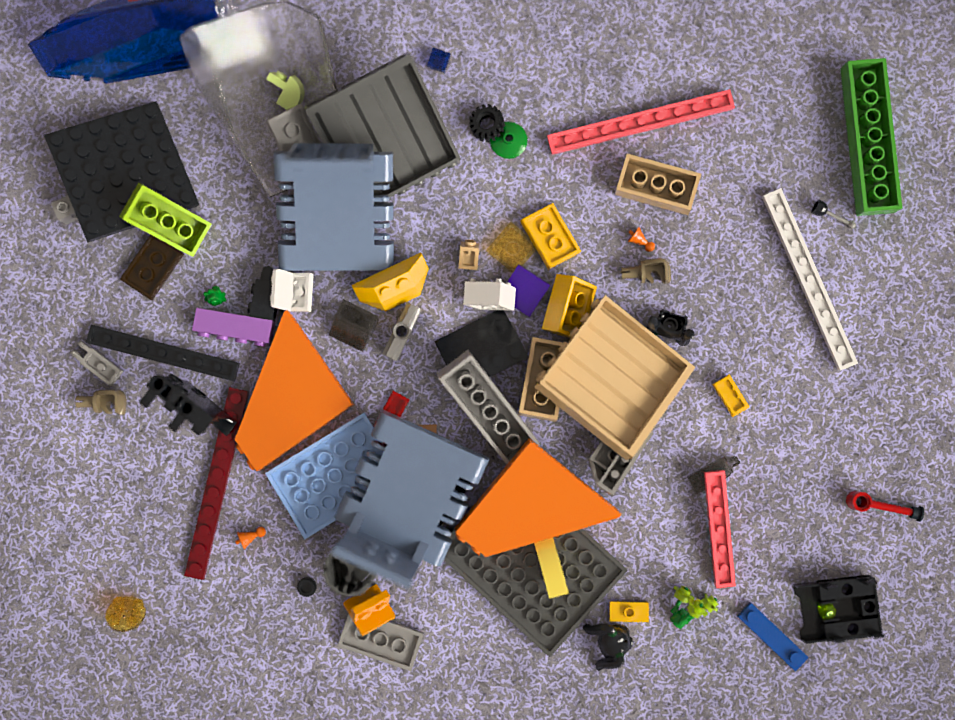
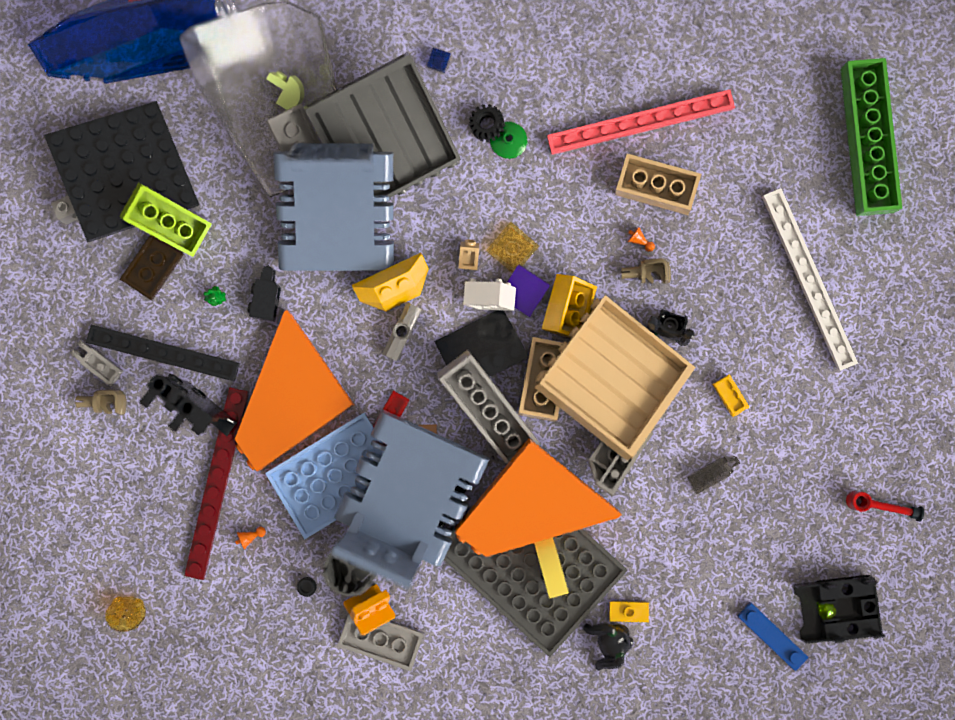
(233, 326): medium lavender brick -> none
(291, 291): white bracket -> none
(353, 325): clear smoke slope -> none
(550, 236): yellow tile -> none
(695, 608): lime plant -> none
(719, 529): coral plate -> none
(820, 209): hinge -> none

